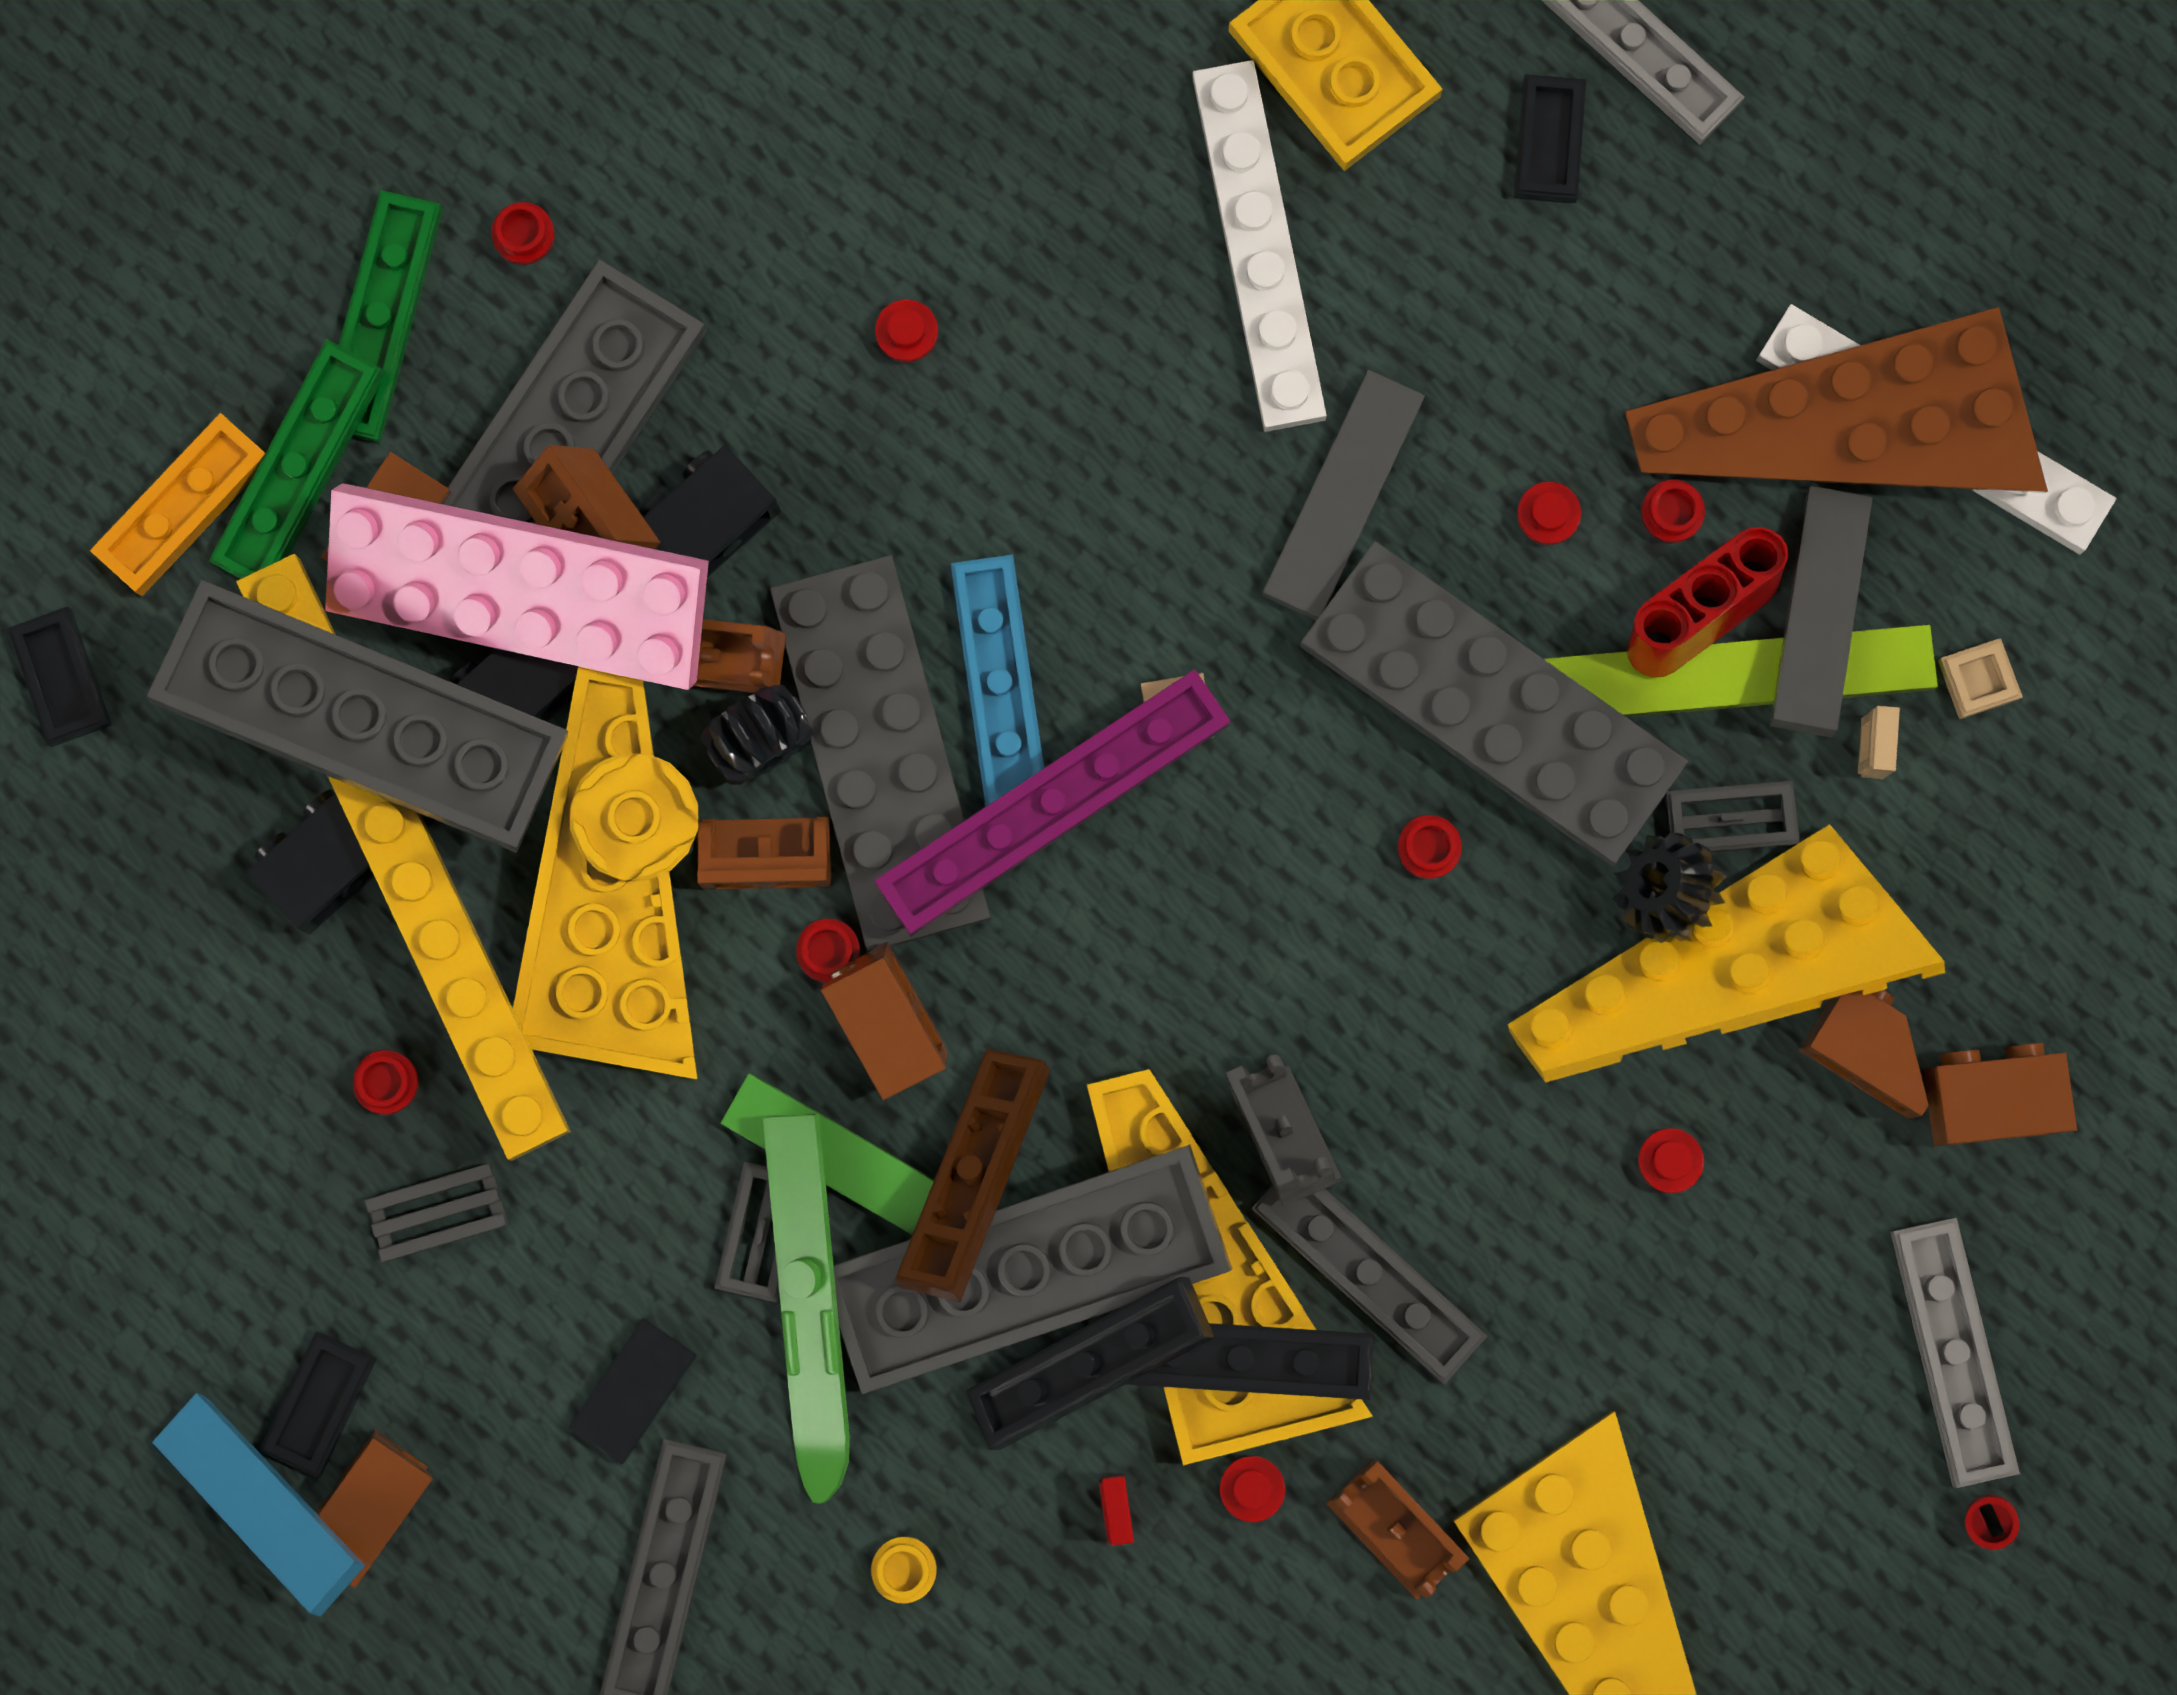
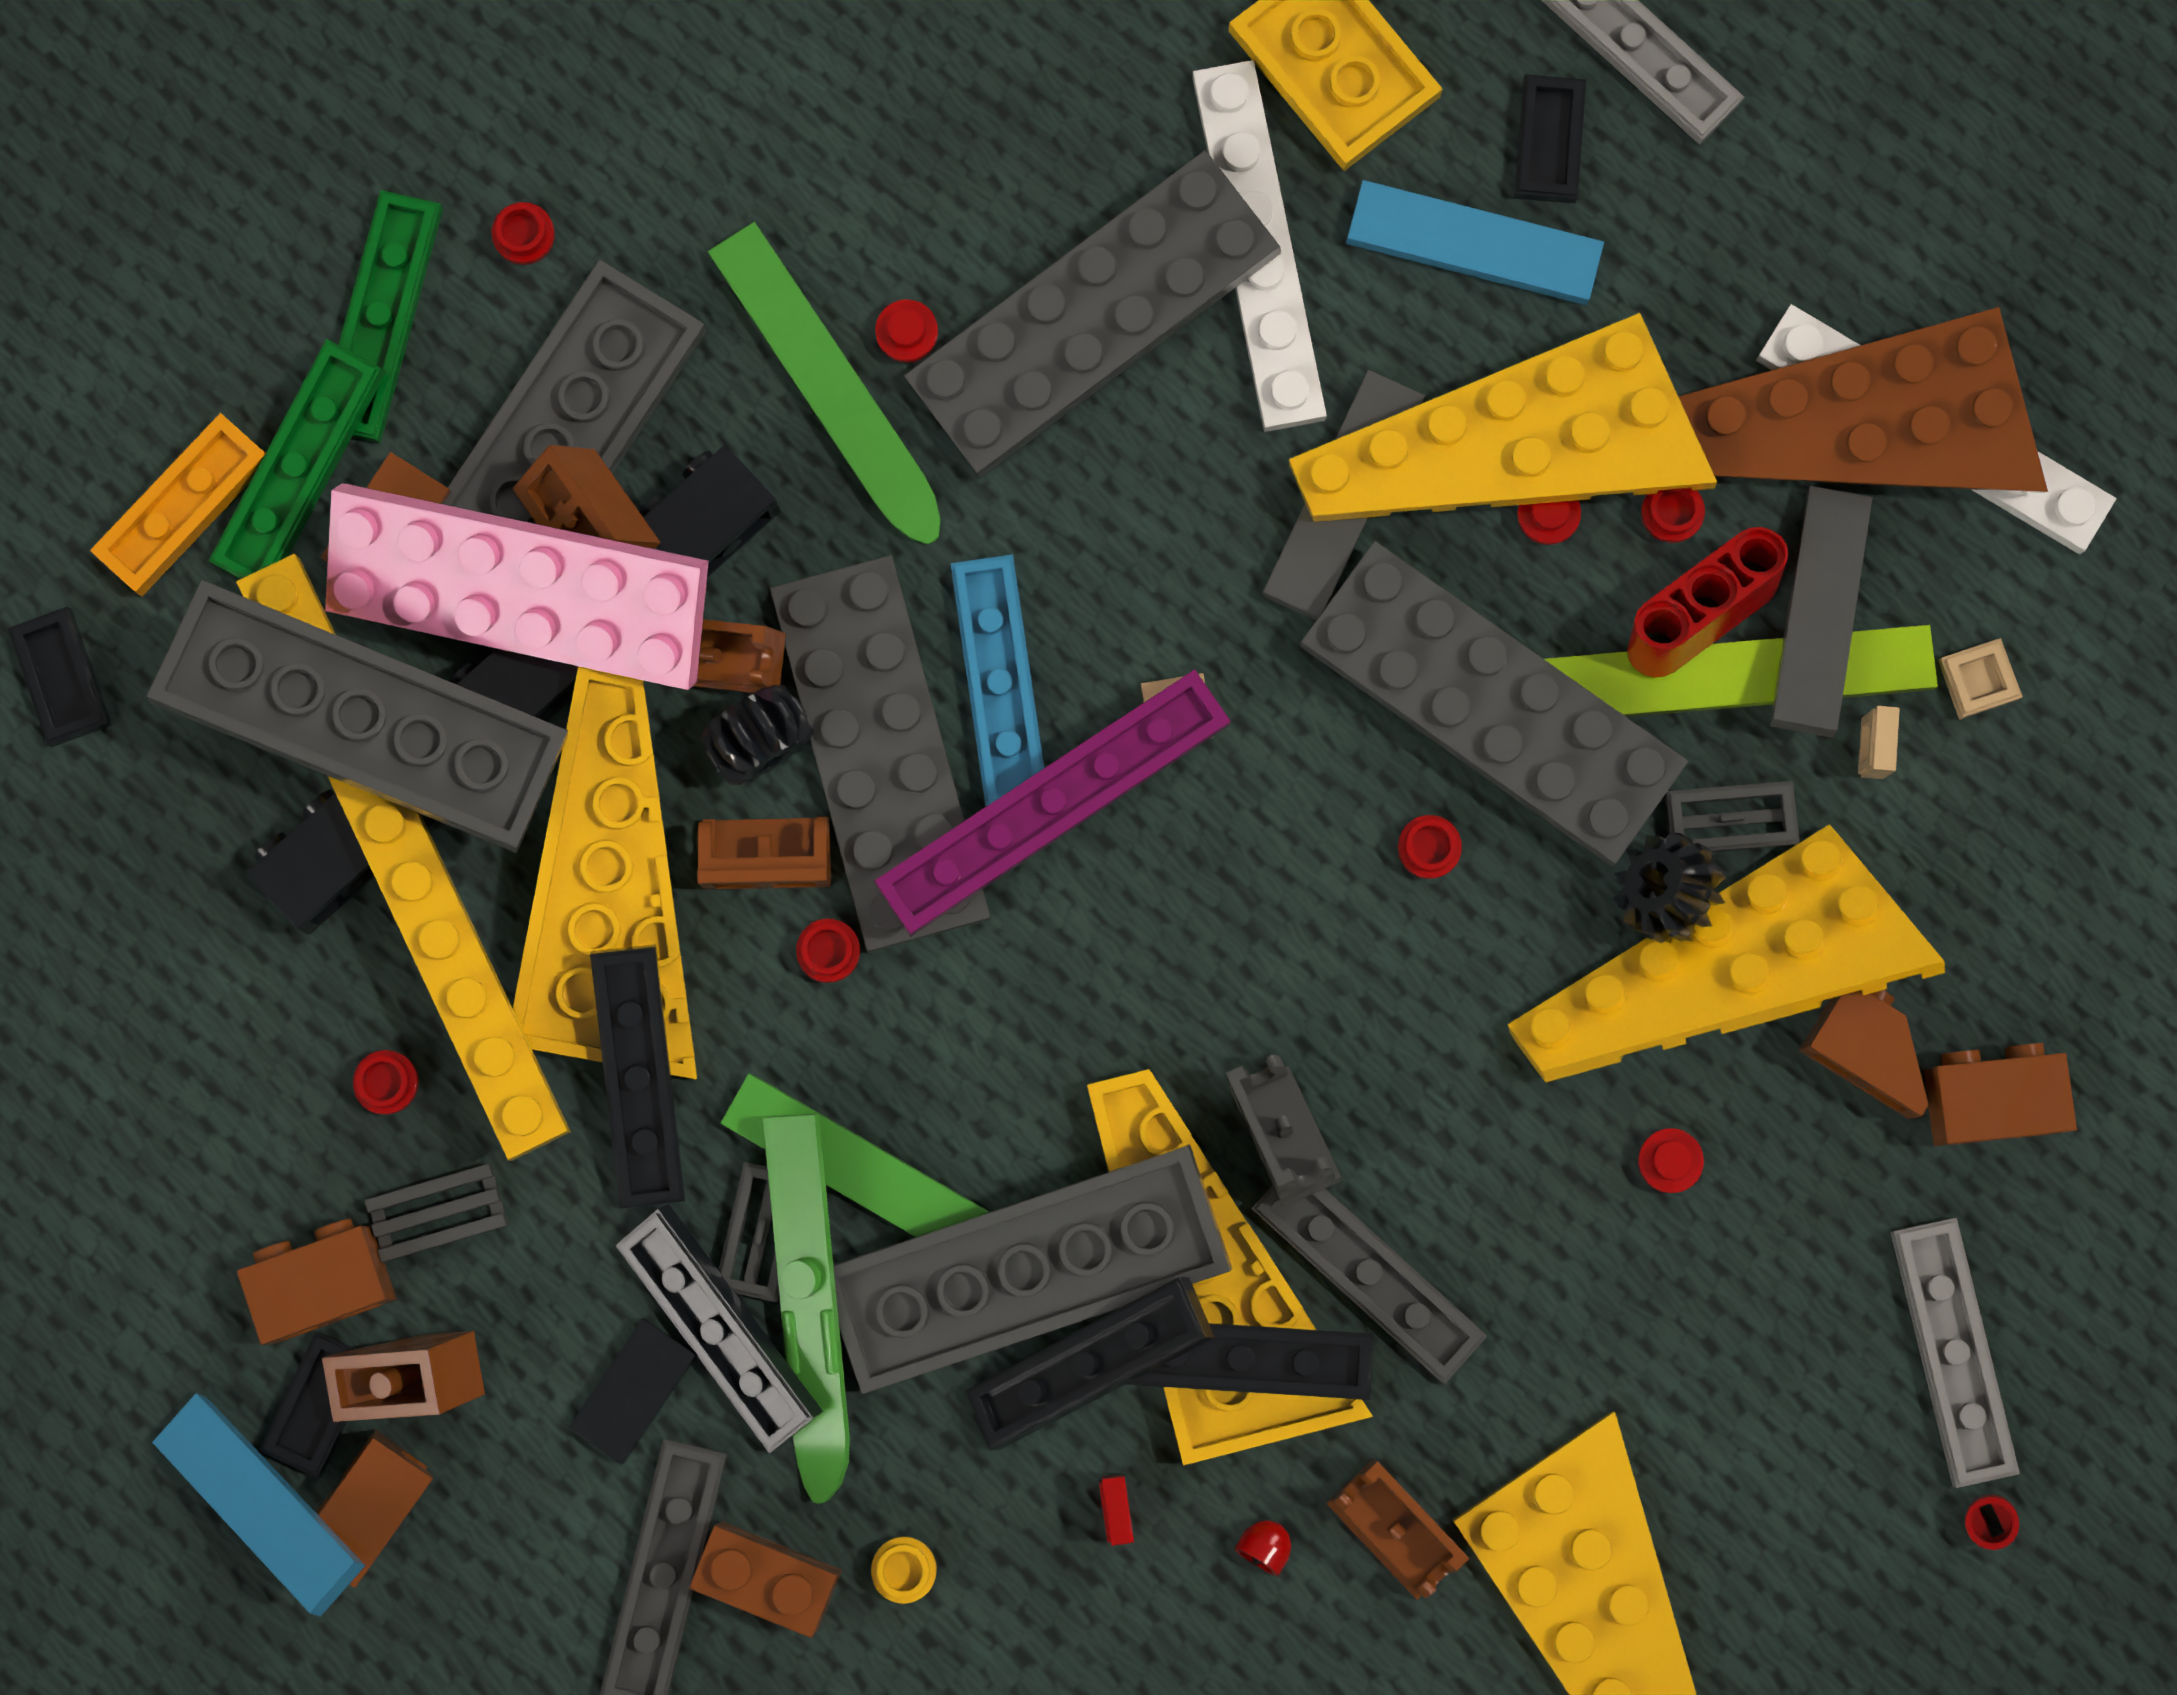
(316, 1283): none -> dark orange brick
(404, 1377): none -> dark orange slope
(634, 816): yellow tile -> none
(637, 1076): none -> black tile
(719, 1328): none -> tile
(765, 1579): none -> dark orange brick
(828, 383): none -> bright green piece
(885, 1021): dark orange hinge -> none
(972, 1175): reddish brown plate -> none
(1093, 313): none -> dark grey plate
(1252, 1489): red plate -> none
(1268, 1544): none -> red hinge
(1475, 242): none -> dark azure tile
(1541, 431): none -> yellow wing

